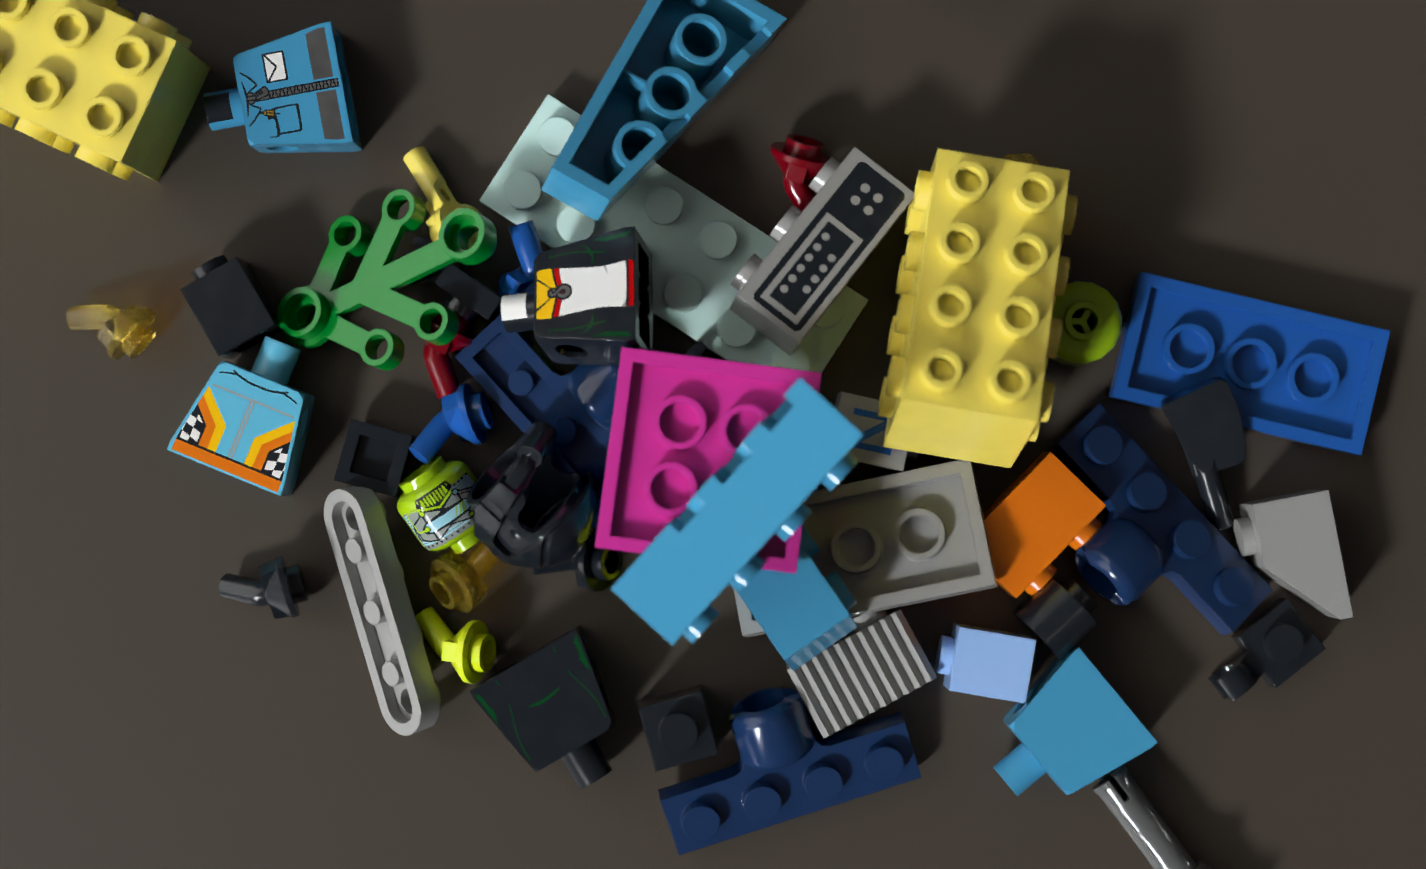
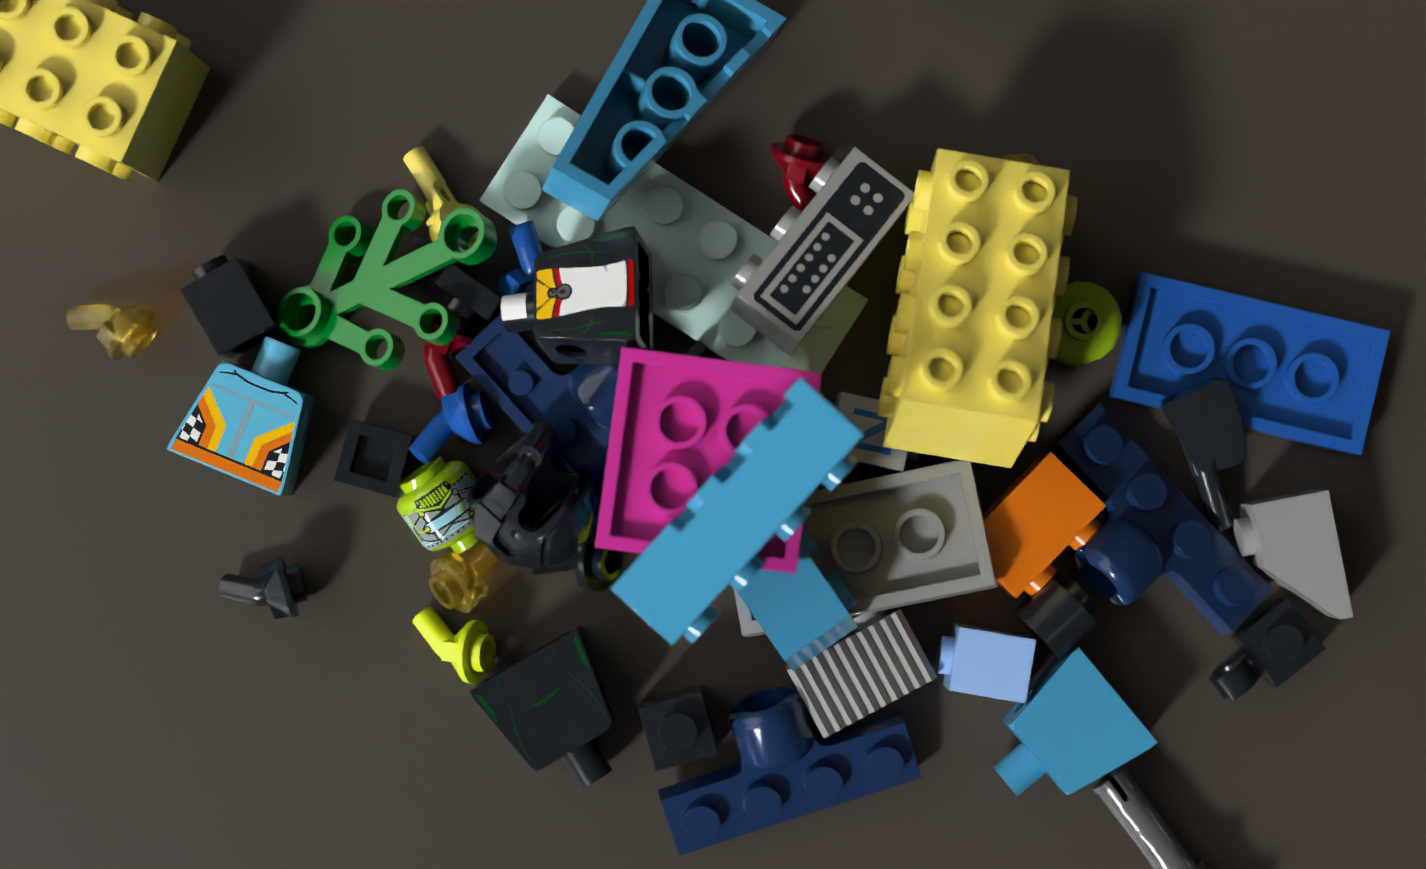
(291, 95): dark azure torso -> none
(382, 609): light grey plate -> none

